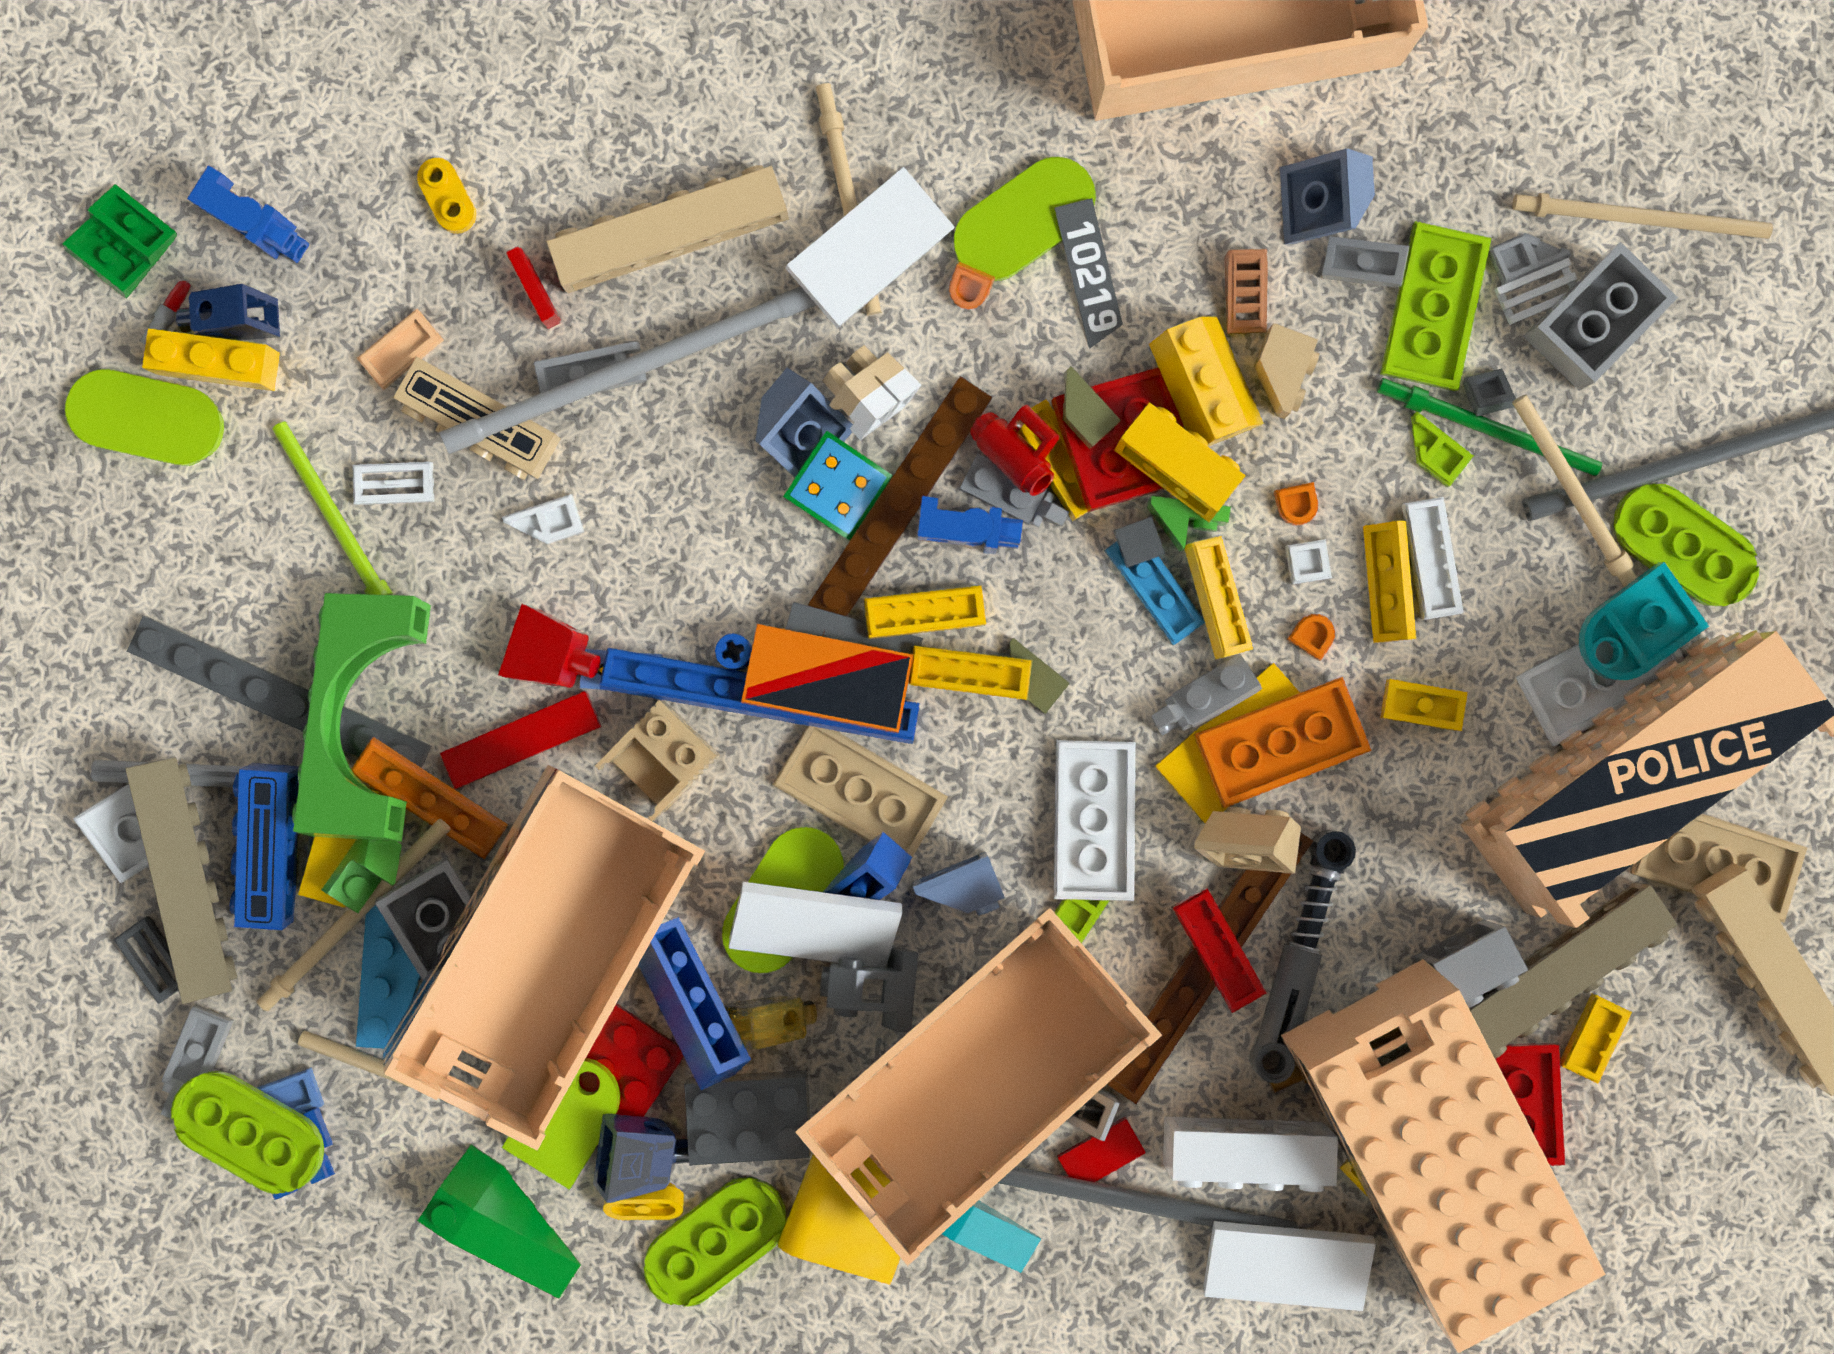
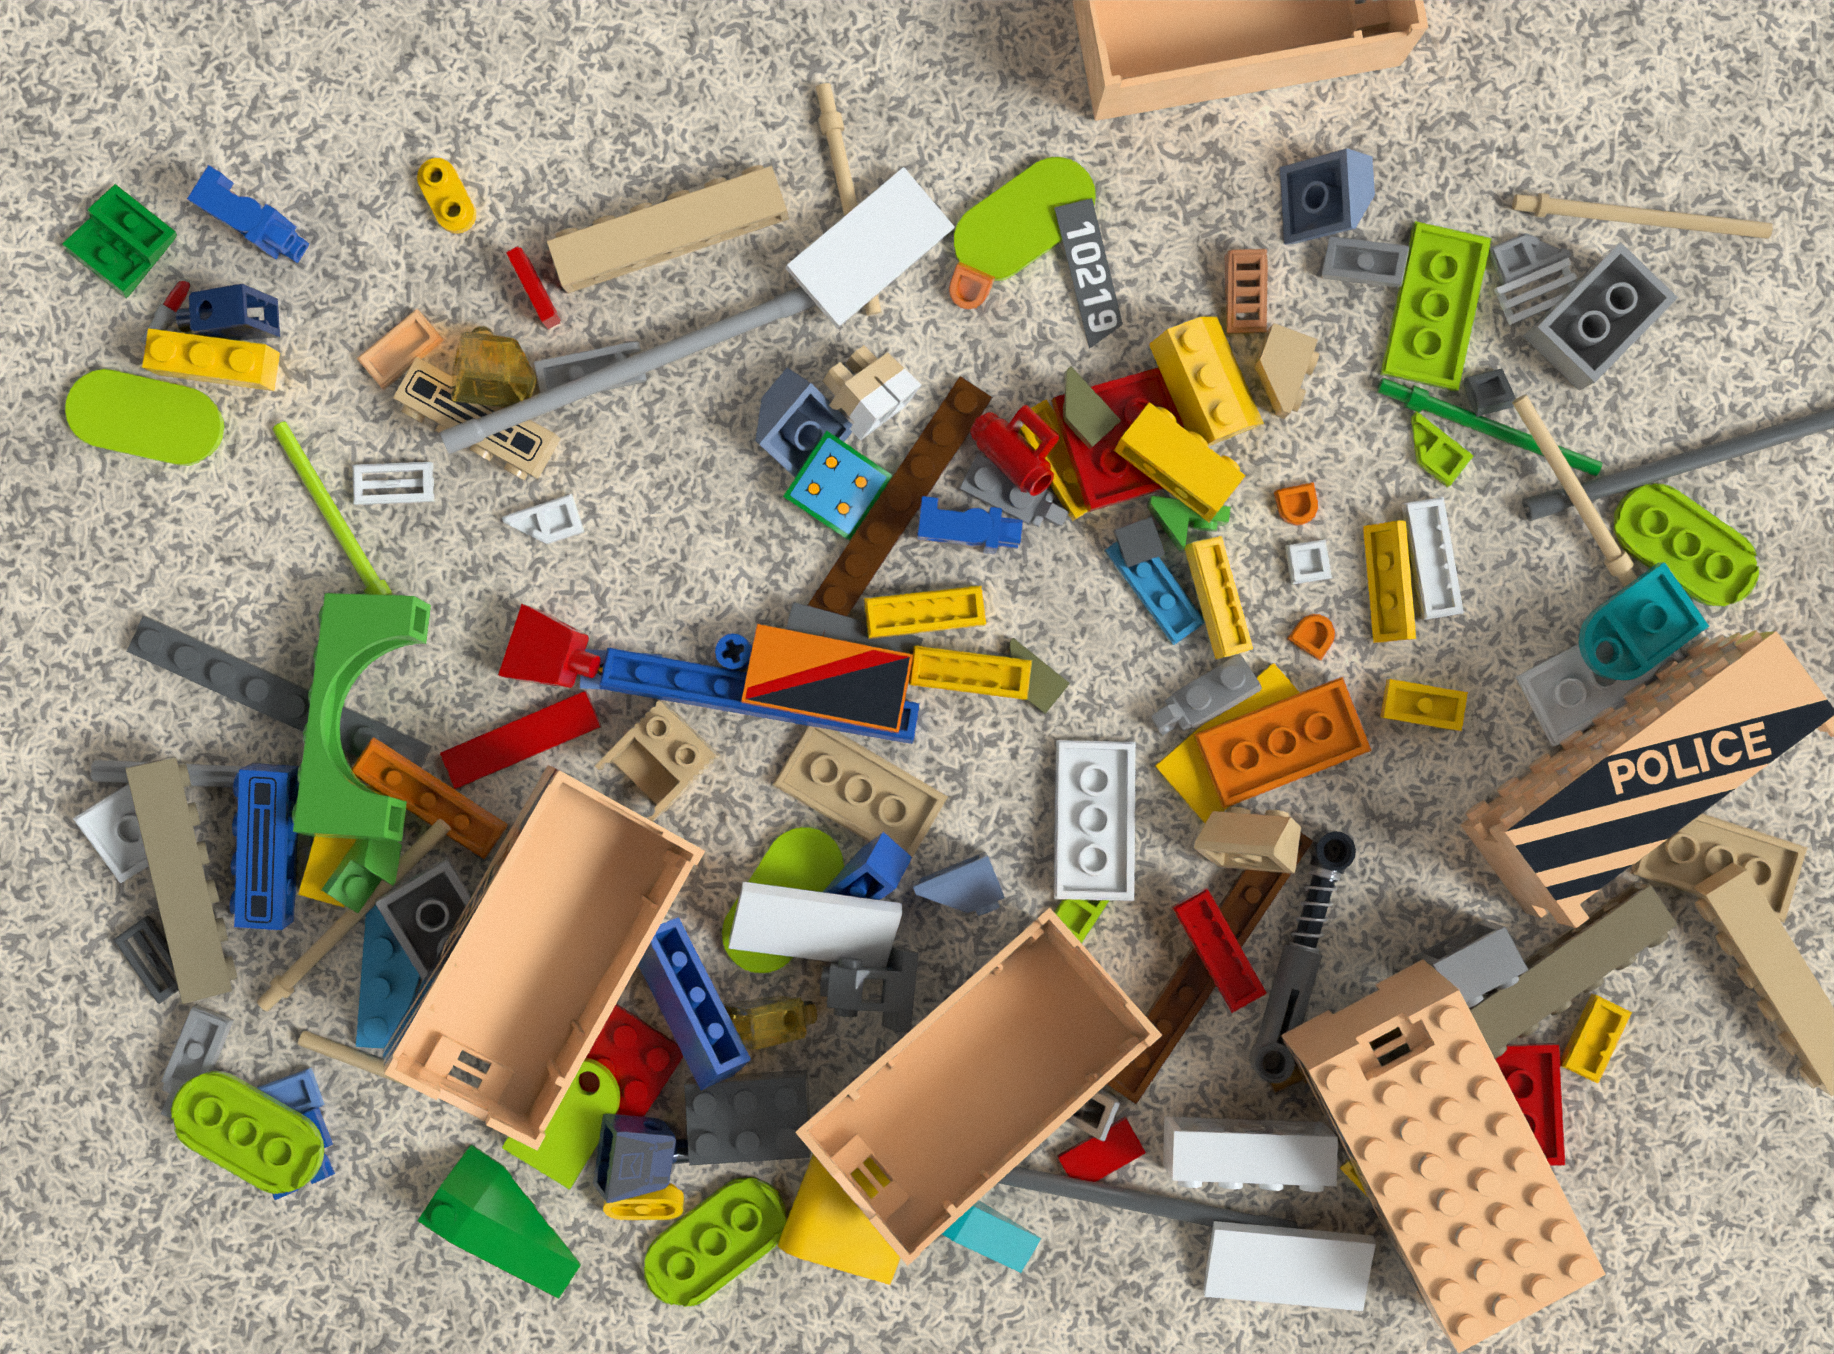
(490, 370): none -> clear yellow torso

